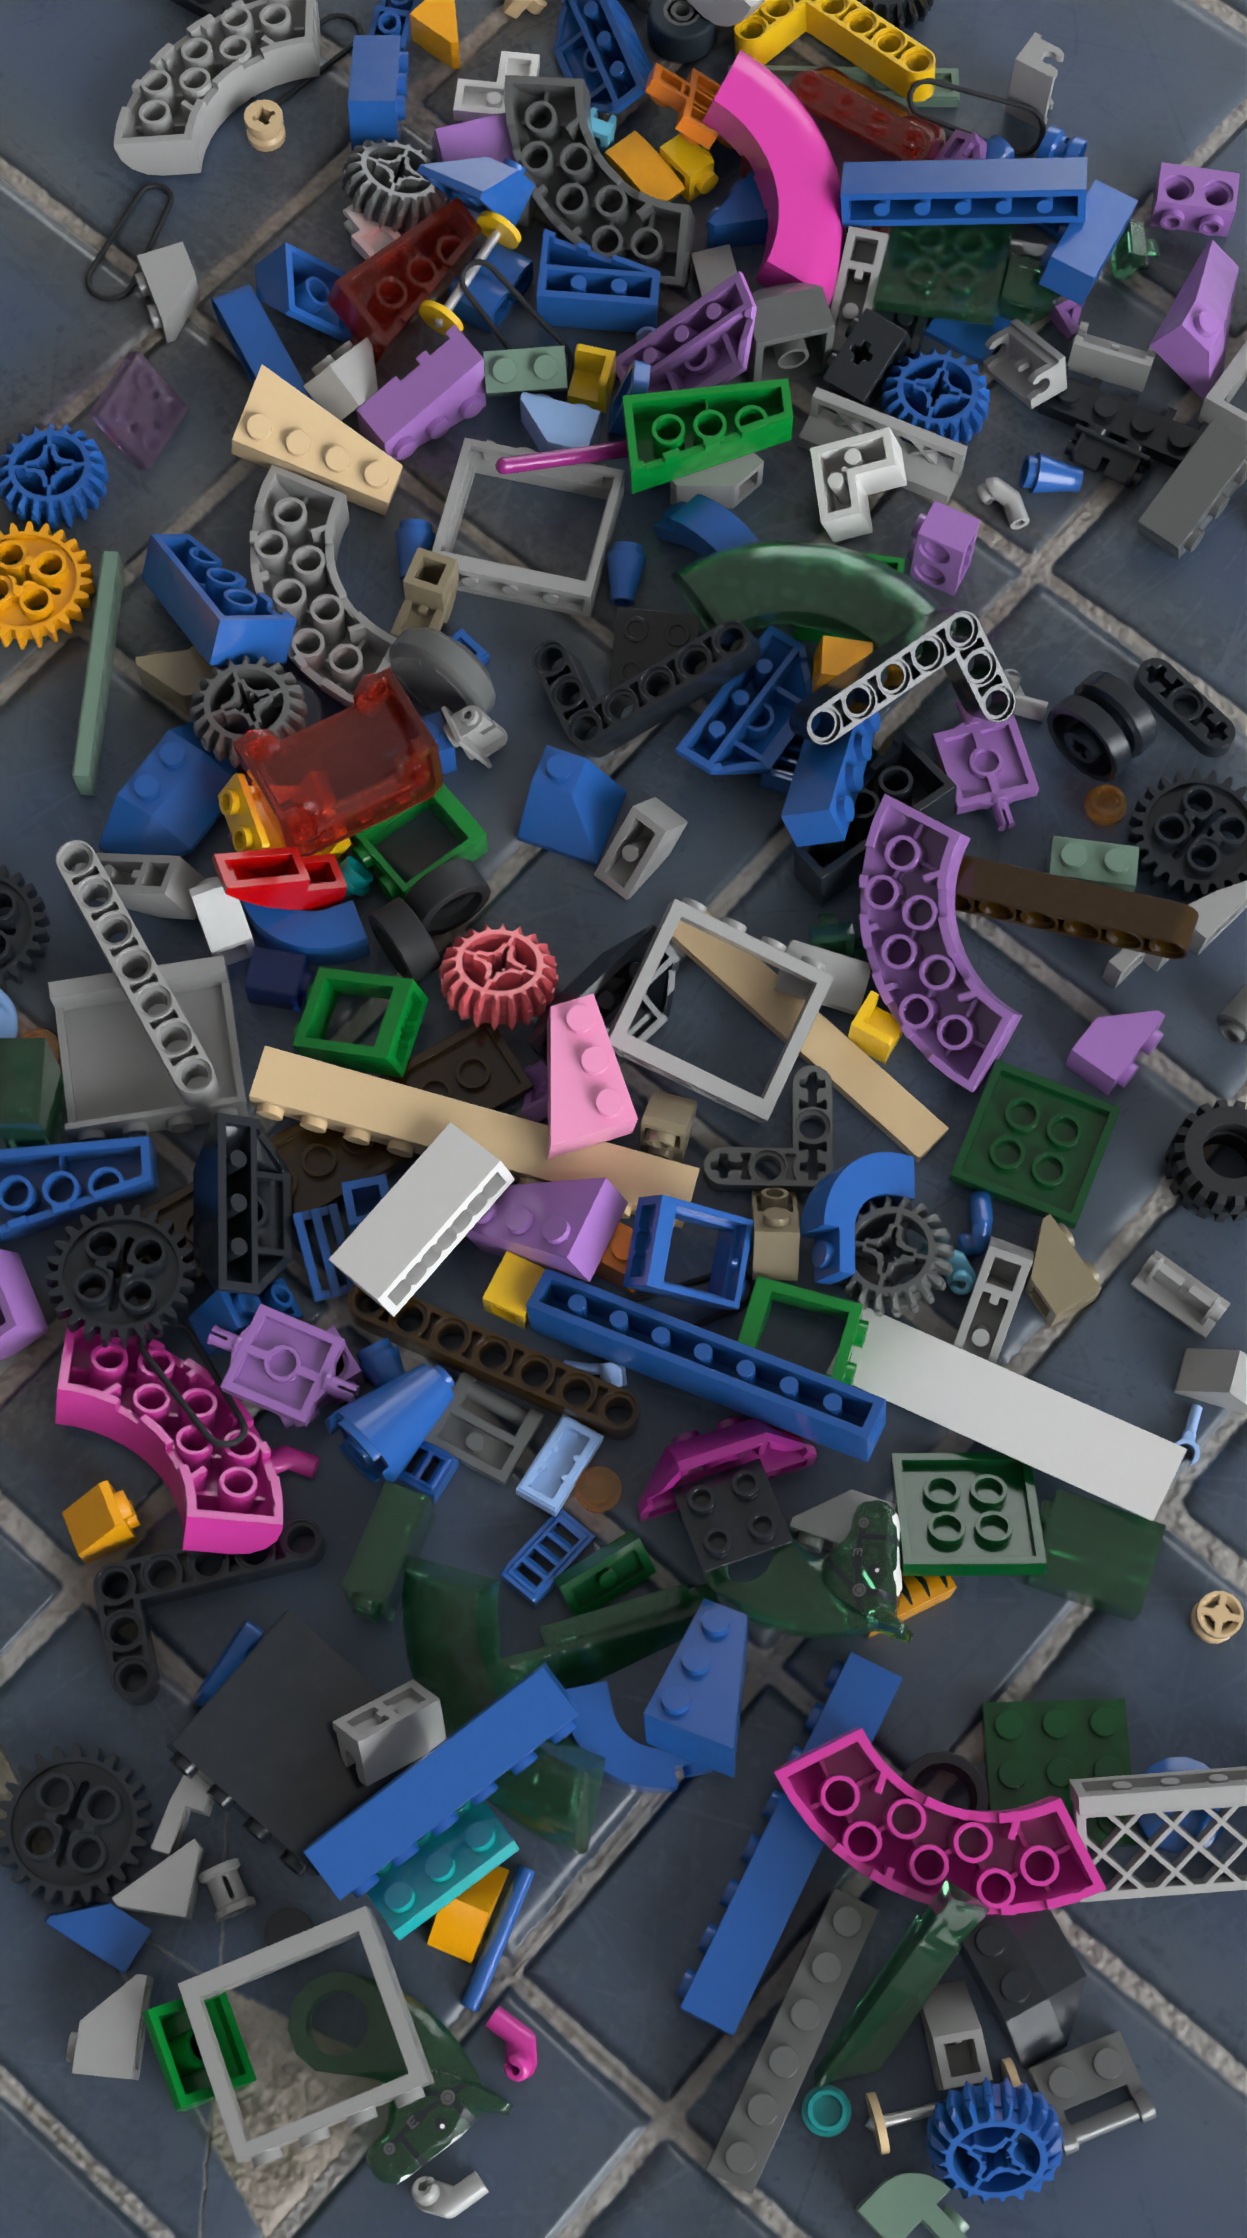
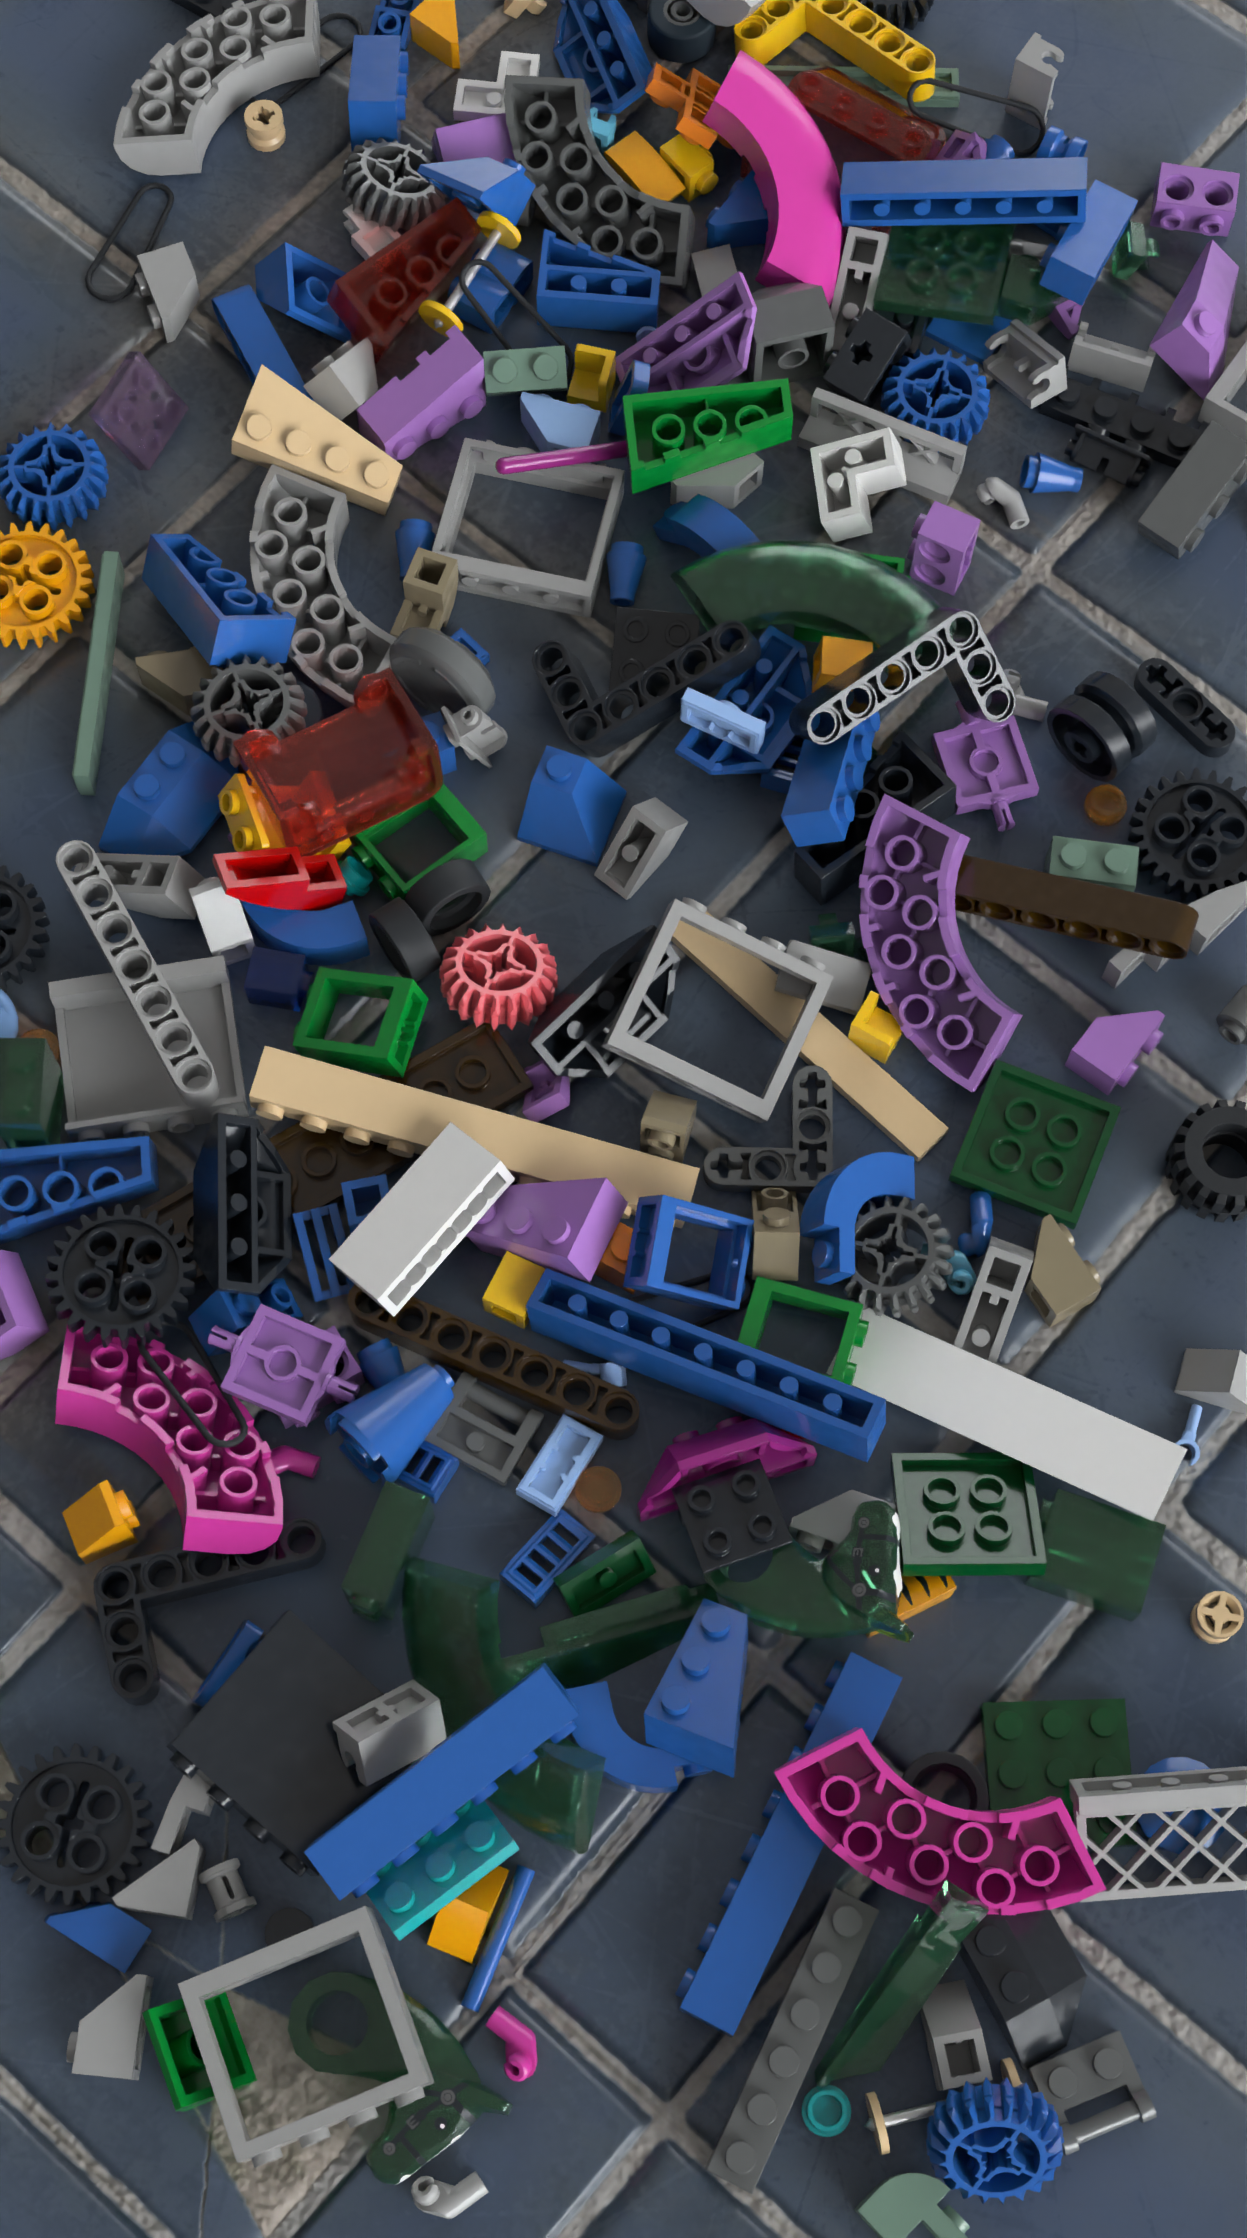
(585, 1082): bright pink wedge -> none
(722, 720): none -> light blue plate
(1180, 1294): light grey hinge -> none

